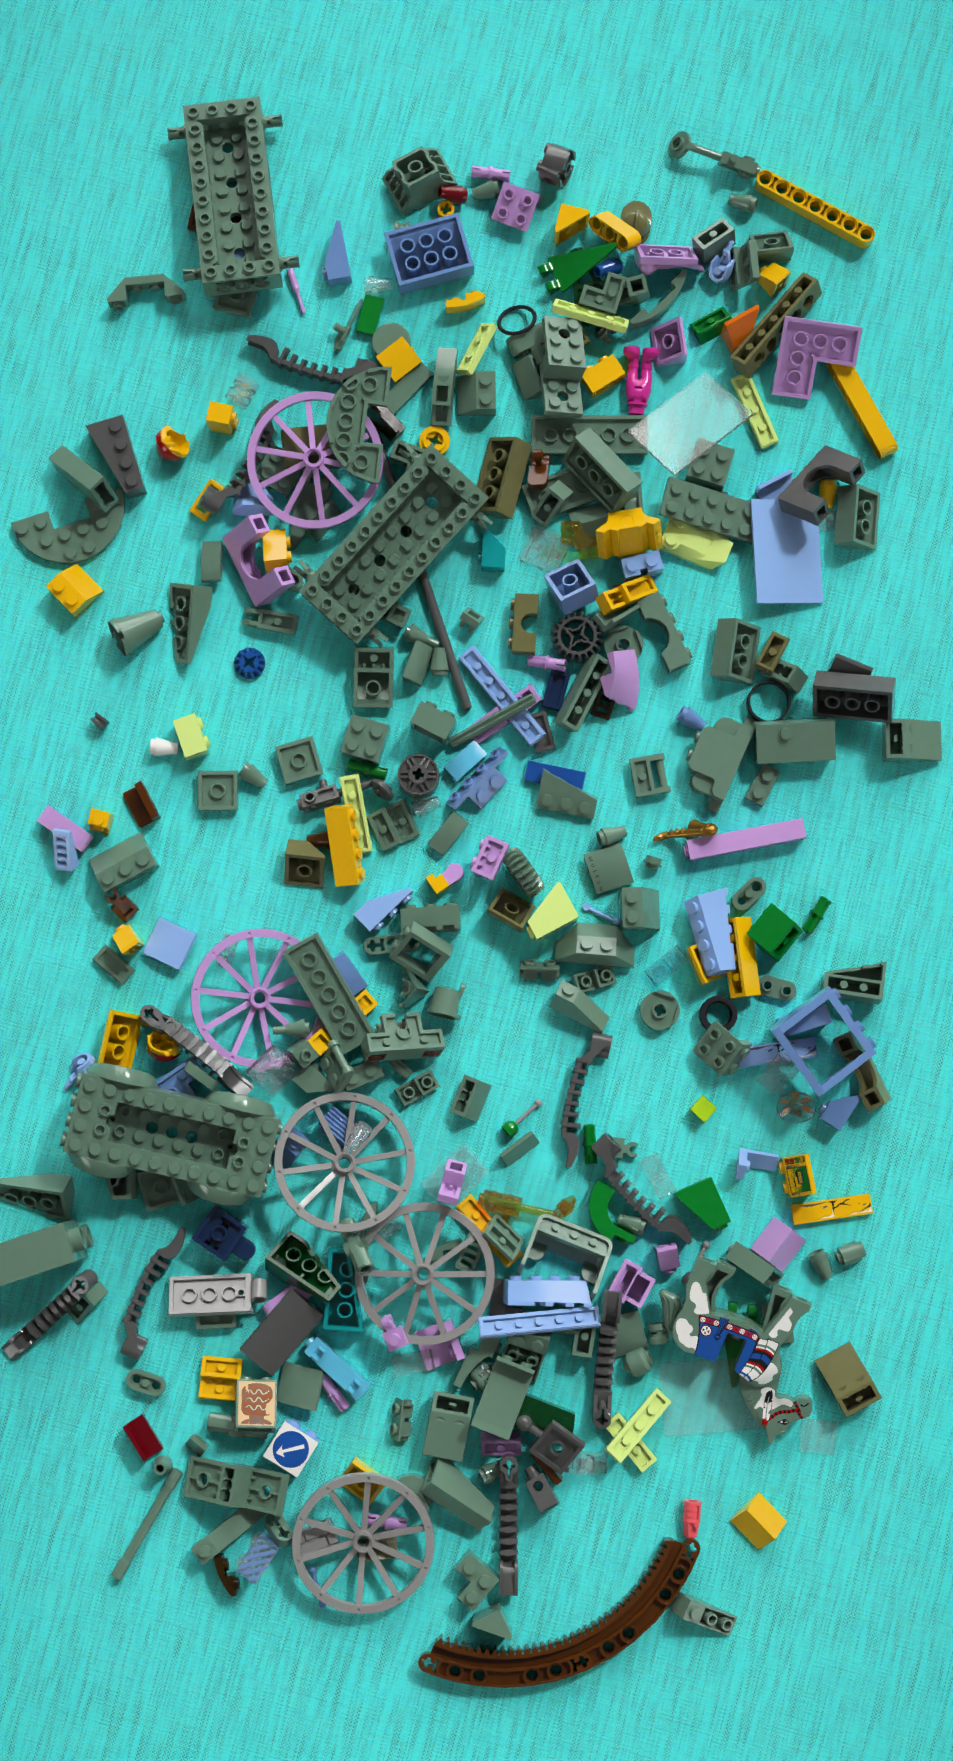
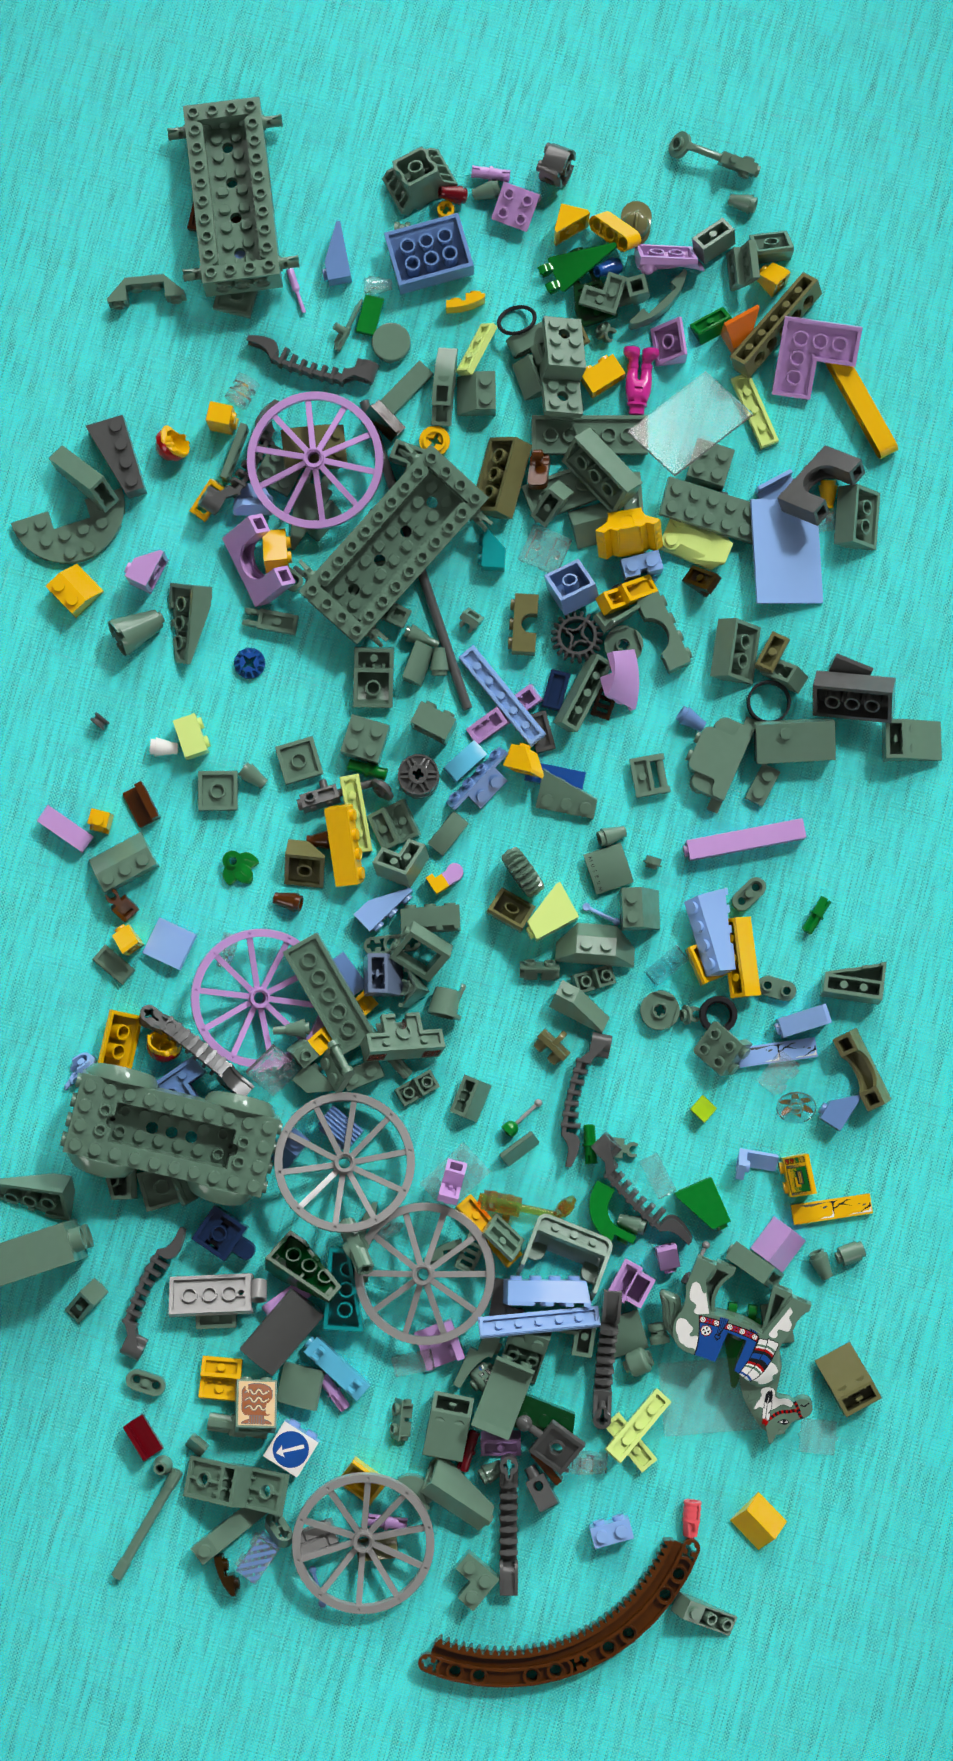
(51, 1314): dark grey piece -> none
(62, 861): light blue slope -> none
(146, 570): none -> lavender slope
(201, 1075): sand green beam -> none
(211, 561): sand green slope -> none
(234, 452): none -> sand green tile
(240, 869): none -> green plate
(290, 901): none -> reddish brown cone
(348, 420): sand green plate -> none
(358, 1135): clear cone -> none
(382, 975): none -> sand blue slope
(394, 1335): lavender plate -> none
(400, 358): yellow piece -> none
(402, 866): none -> sand green brick
(423, 806): clear cone -> none
(469, 1451): none -> dark red pin
(489, 858): lavender bracket -> none
(492, 720): sand green axle -> none
(493, 1621): sand green slope -> none
(523, 760): none -> yellow slope
(546, 662): lavender axle -> none
(546, 1039): none -> olive hips
(574, 535): clear yellow tile -> none
(590, 316): yellowish green tile -> none
(611, 1531): none -> light blue brick
(686, 1014): none -> sand green plate
(694, 829): pearl gold piece -> none
(701, 580): none -> dark brown slope
(721, 268): light blue piece -> none
(774, 932): green slope -> none
(802, 1011): medium blue windscreen -> none
(810, 200): yellow beam -> none

